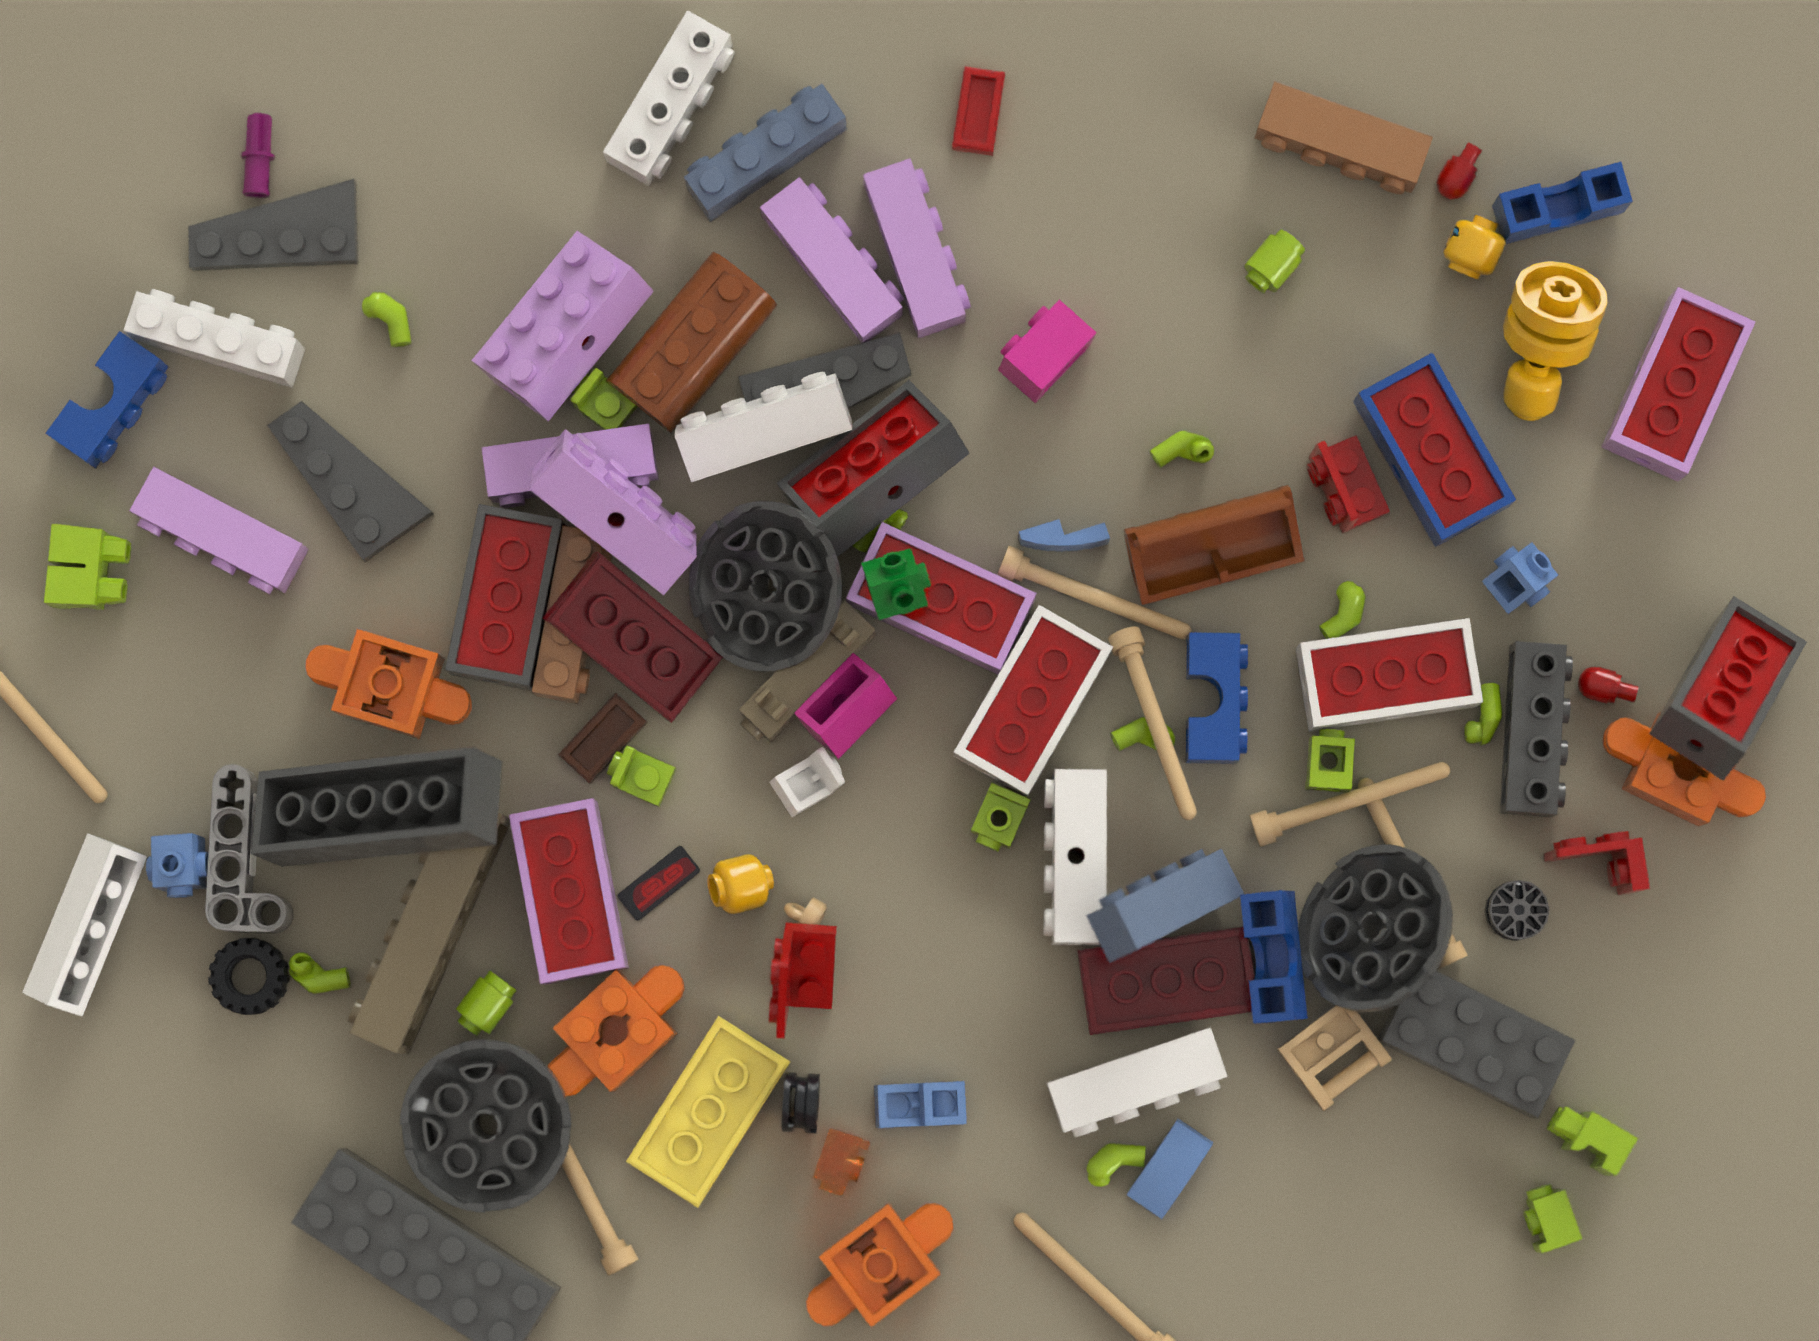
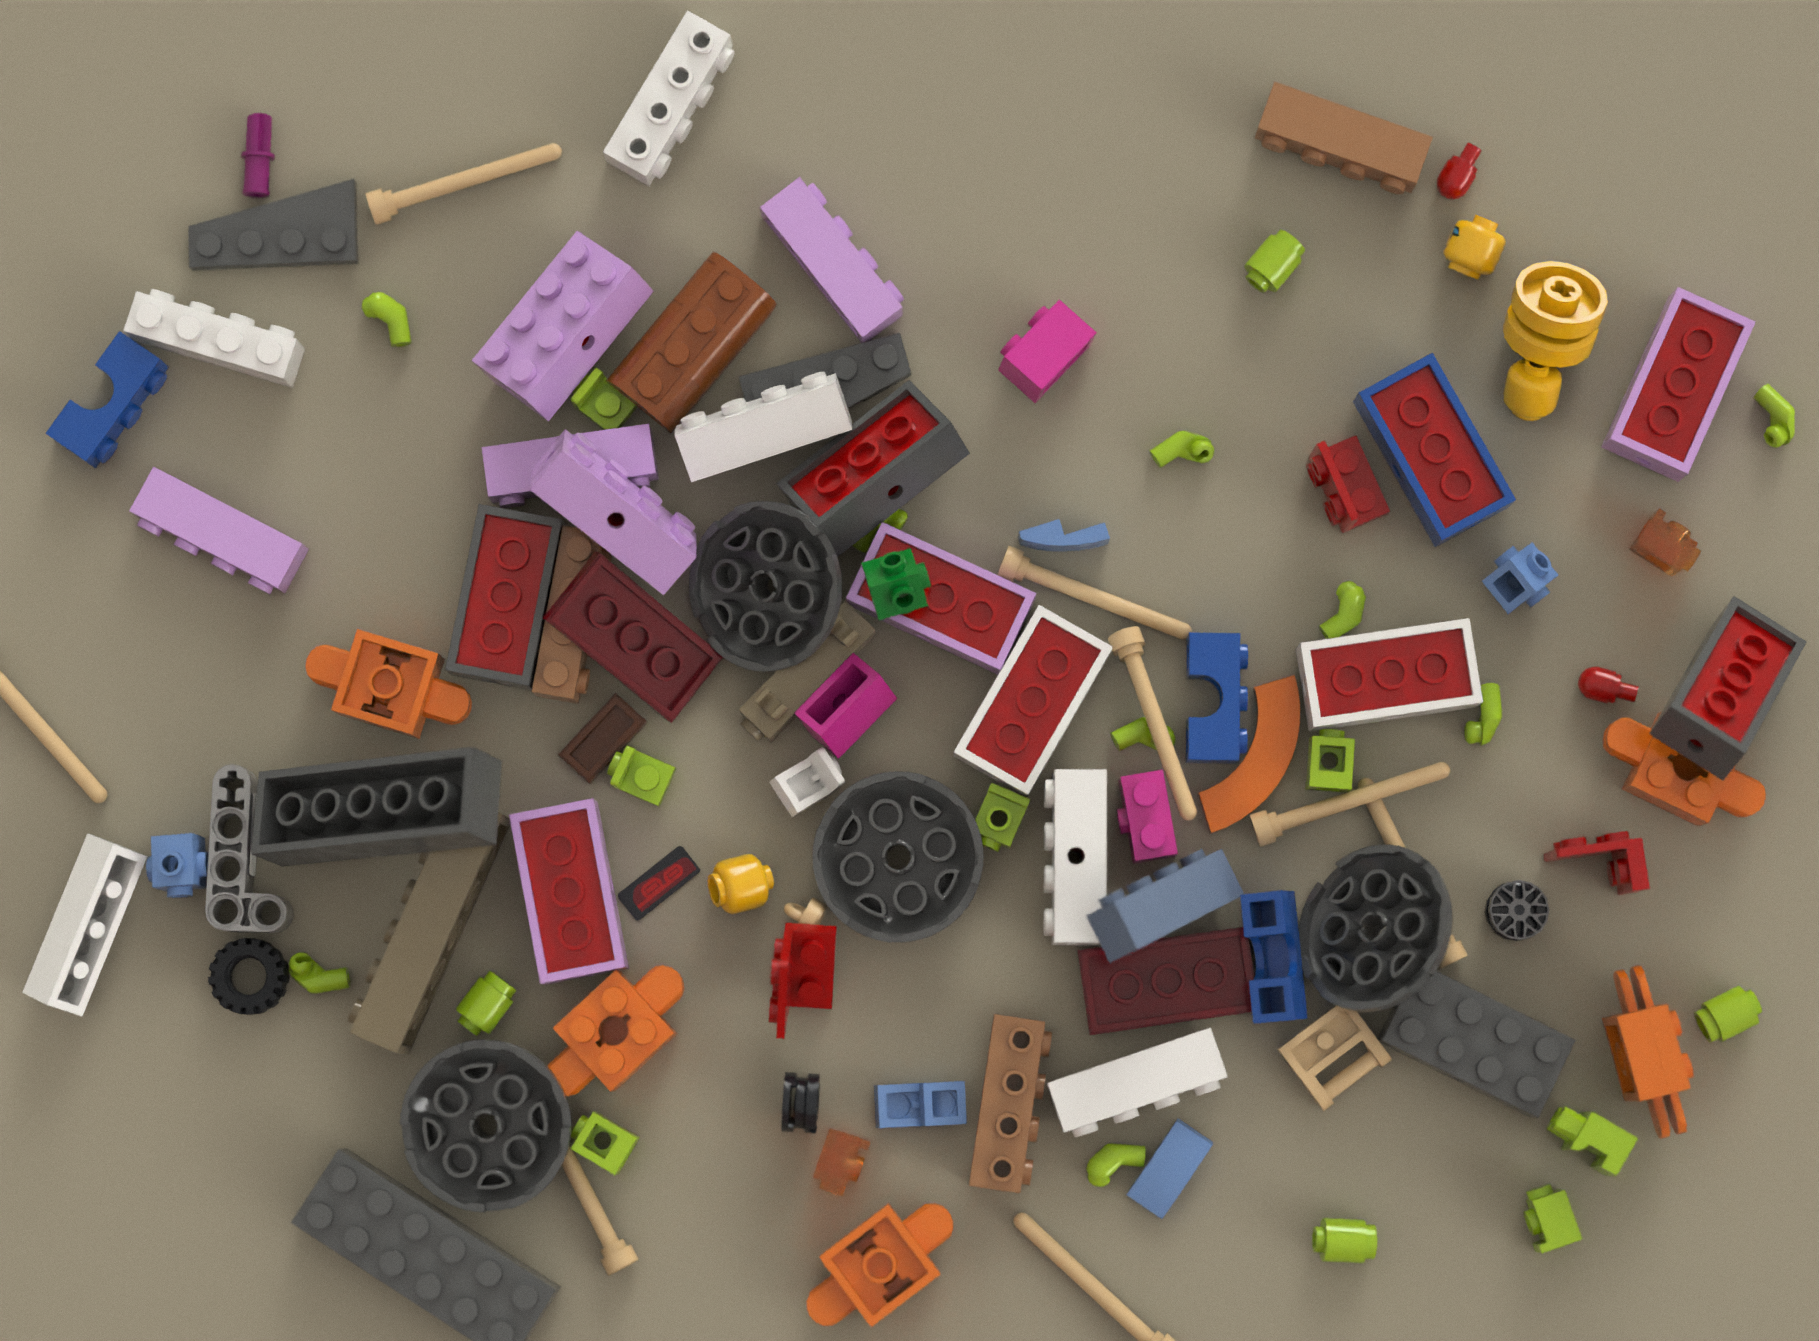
(88, 586): lime hips -> none
(353, 489): dark grey wing -> none
(386, 203): none -> tan piece
(616, 1154): none -> lime brick
(708, 1111): light yellow piece -> none
(765, 151): sand blue brick -> none
(854, 849): none -> dark grey brick
(915, 248): lavender brick -> none
(978, 111): red tile -> none
(1007, 1104): none -> medium nougat brick
(1146, 816): none -> dark pink brick
(1214, 545): dark orange container -> none
(1266, 759): none -> orange tile
(1344, 1240): none -> lime brick
(1534, 729): dark grey brick -> none
(1584, 199): blue arch -> none
(1648, 1052): none -> orange brick
(1666, 545): none -> clear orange brick
(1728, 1014): none -> lime brick
(1781, 416): none -> lime arm

